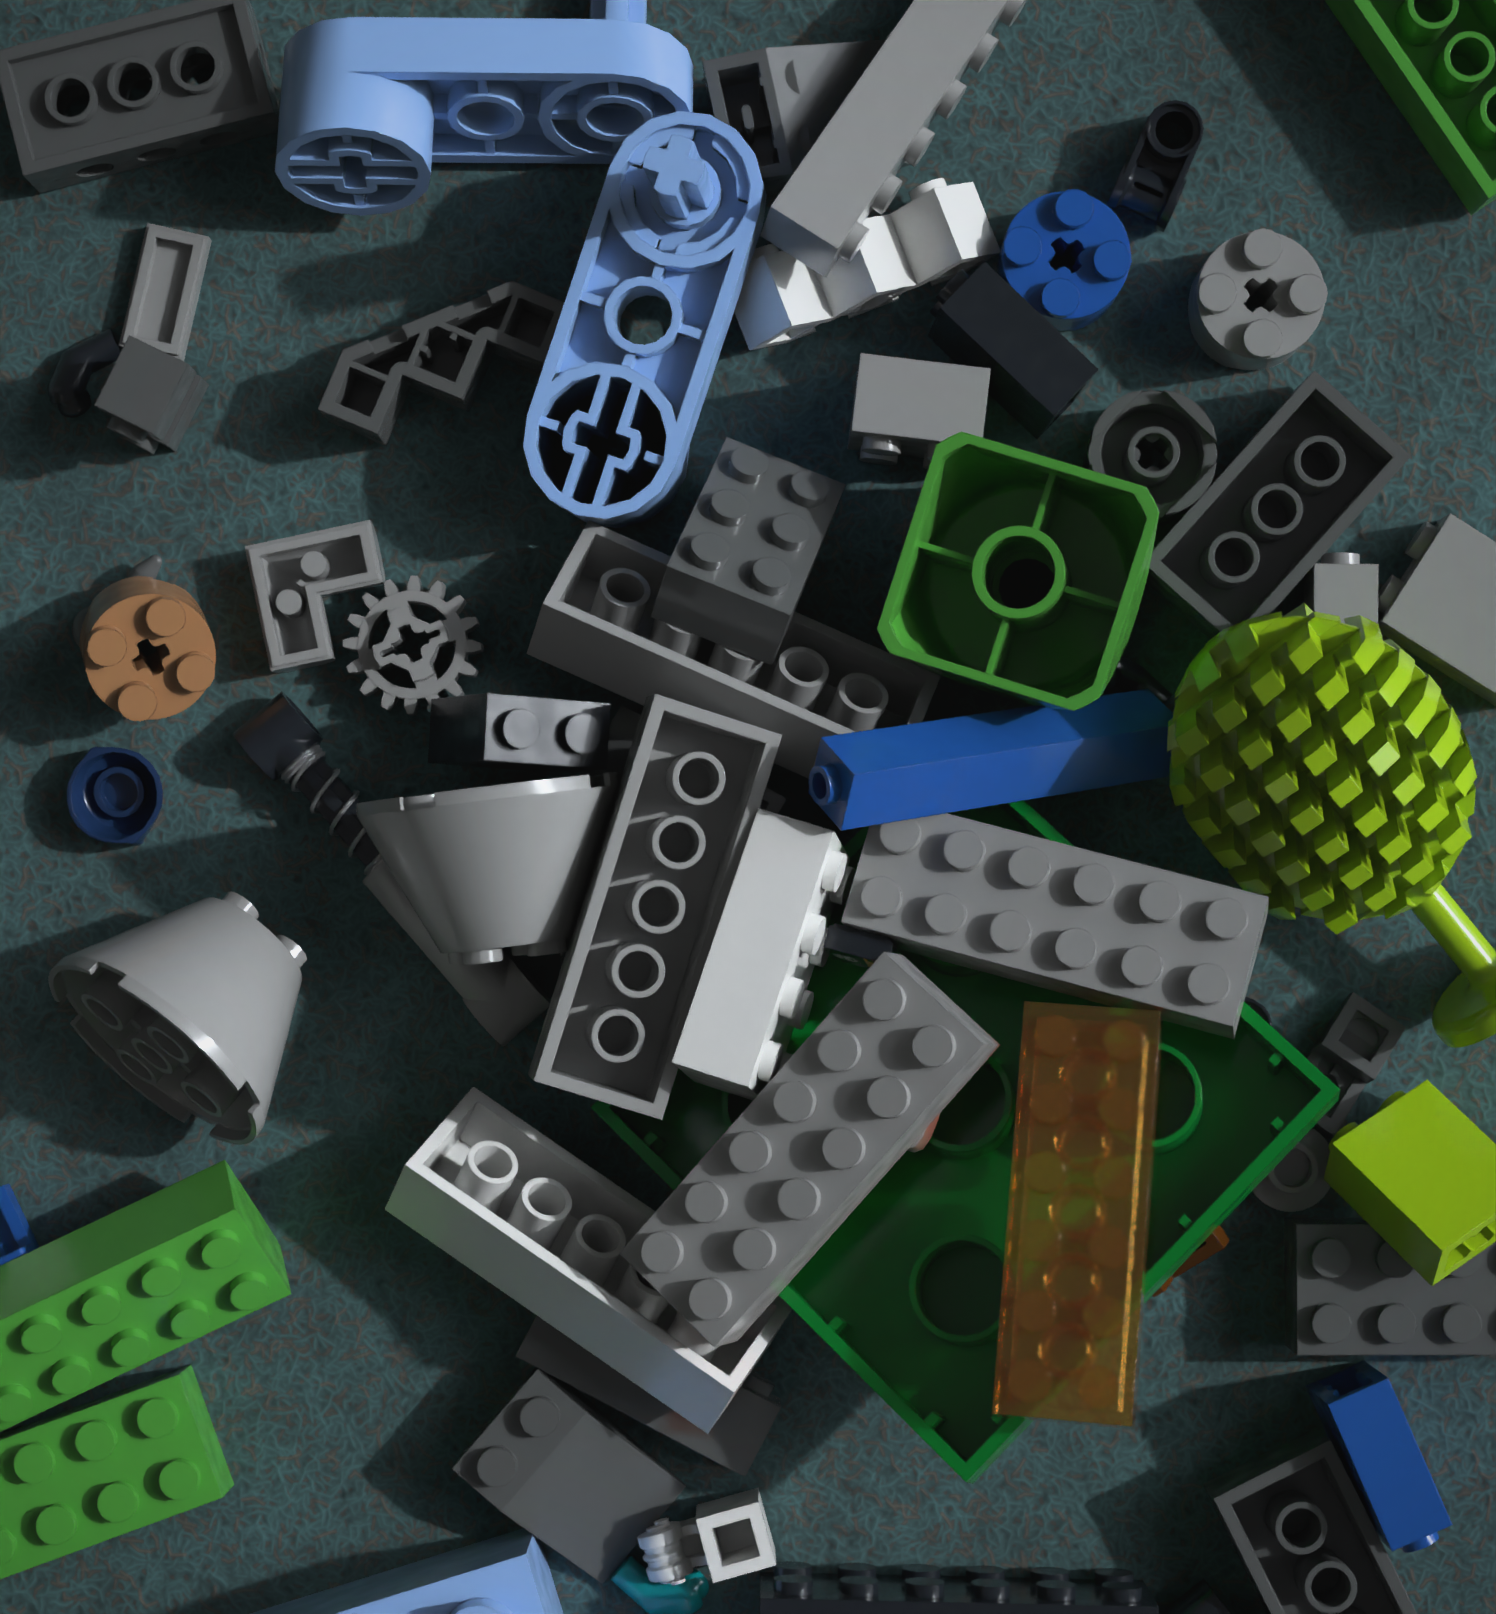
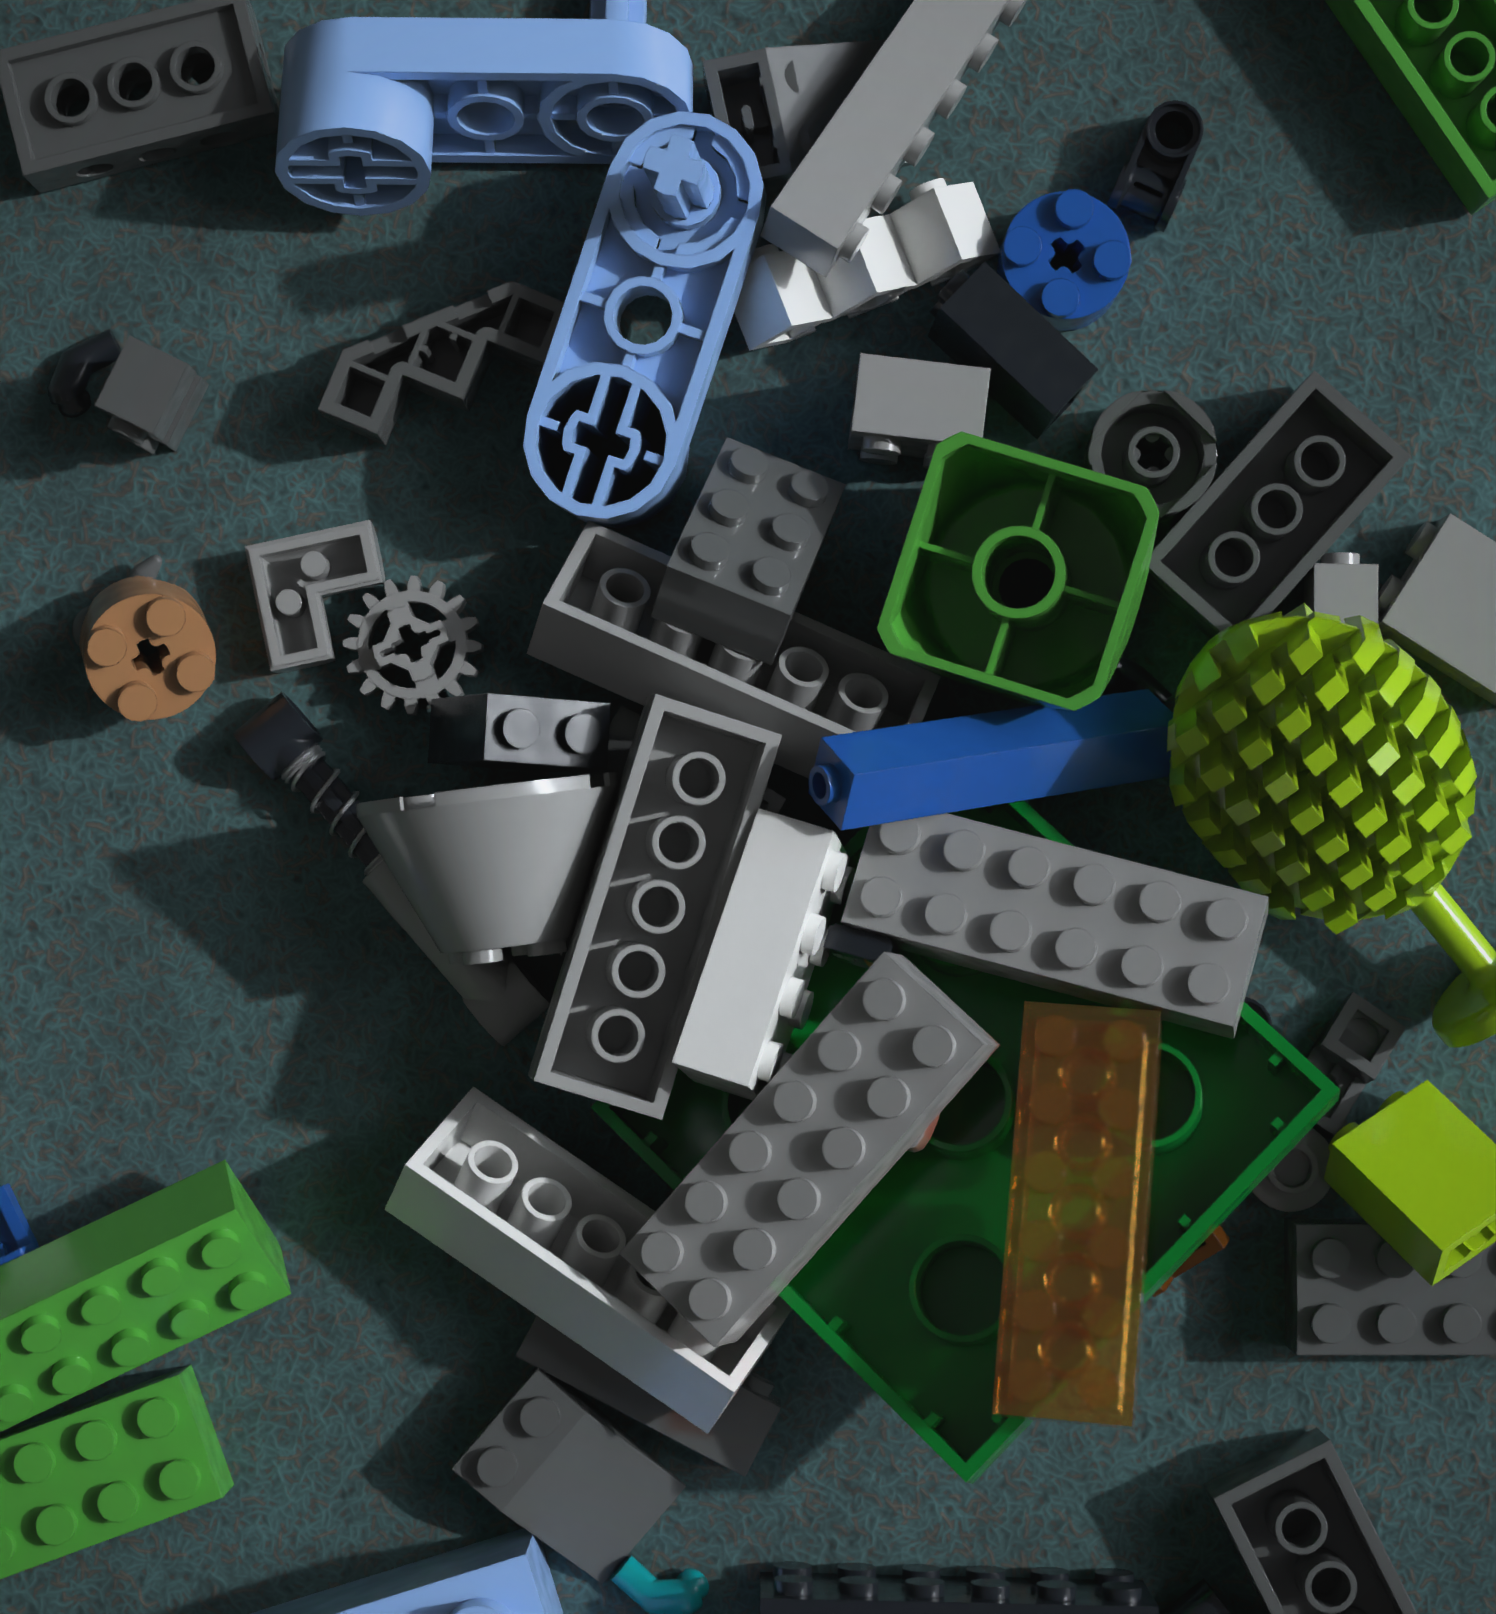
(115, 795): dark blue hat -> none
(166, 289): light grey tile -> none
(190, 1010): light grey cone -> none
(725, 1535): white brick -> none
(1240, 269): light grey brick -> none
(1380, 1456): blue brick -> none

